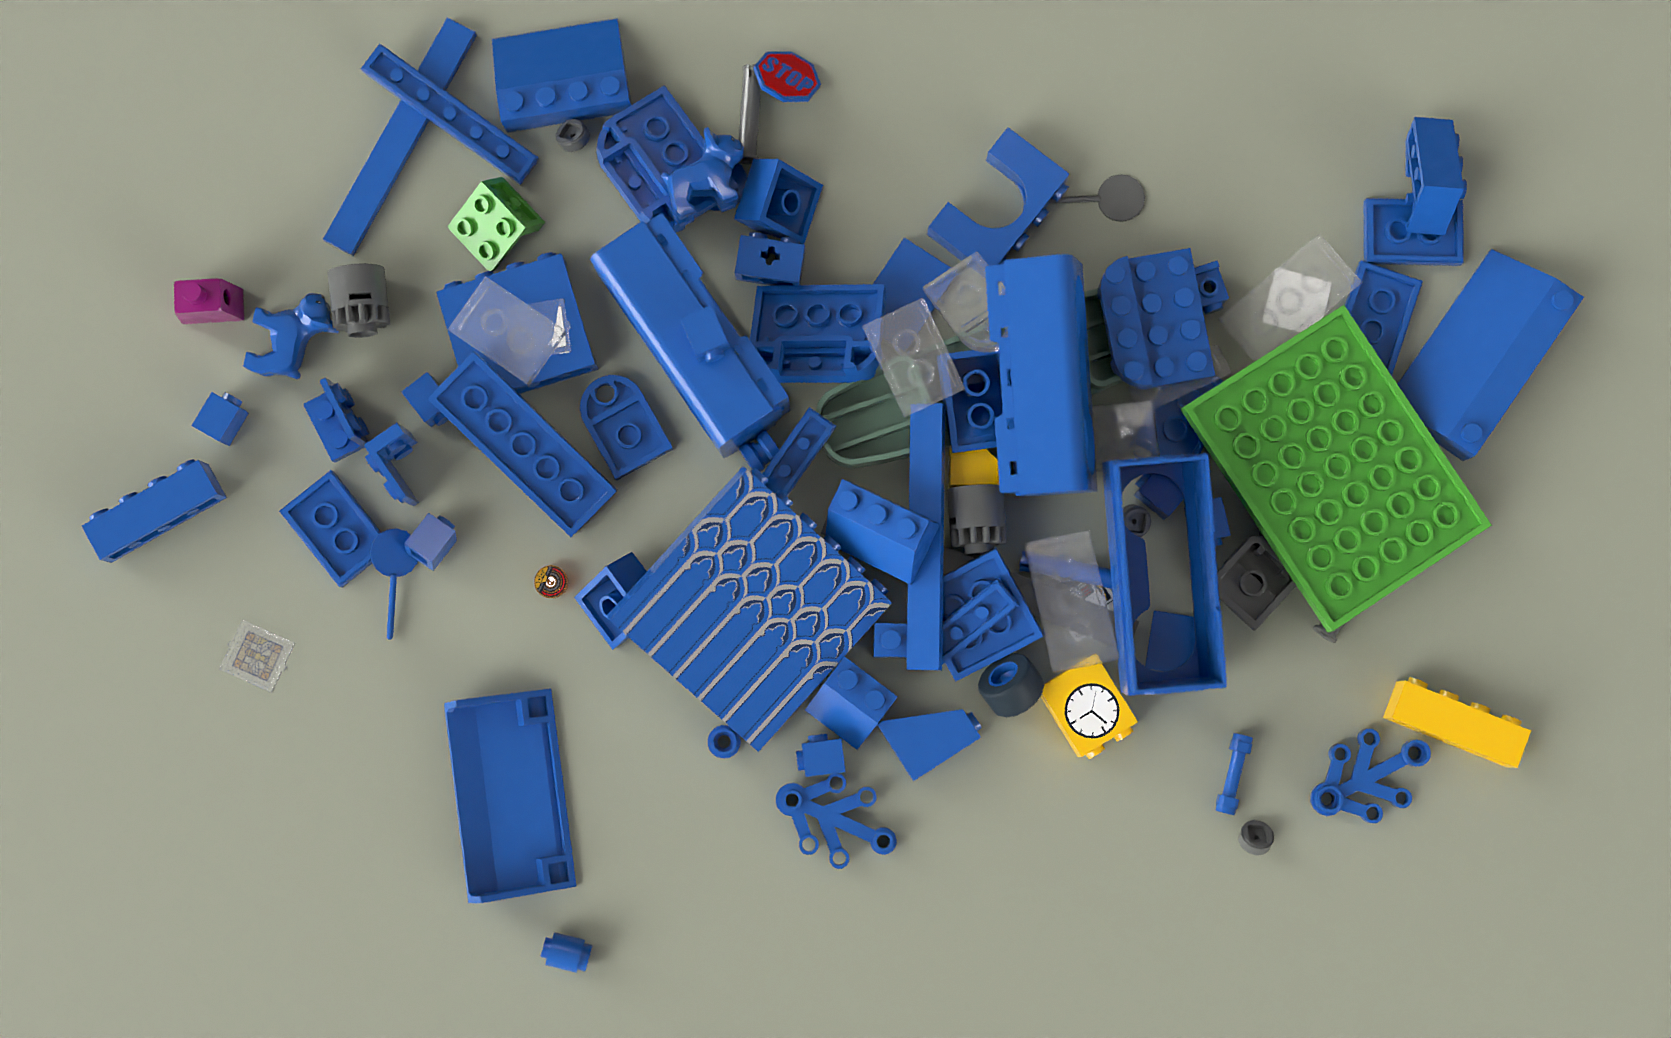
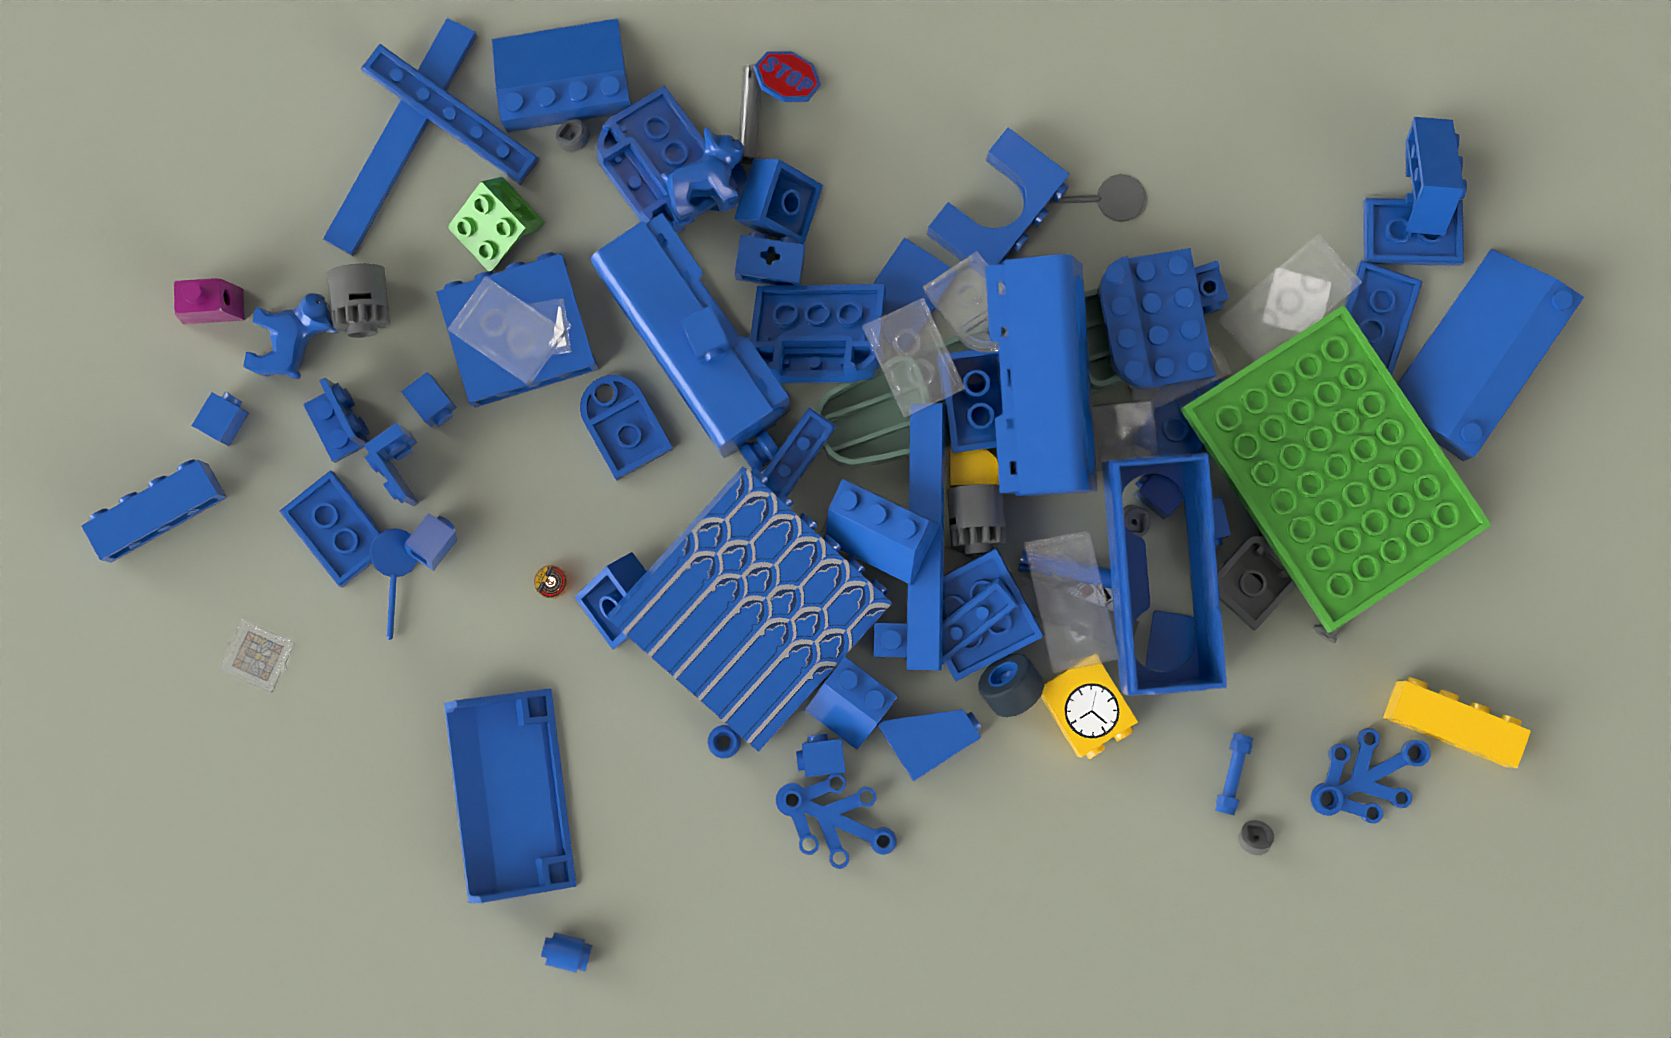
(522, 444): blue plate -> none

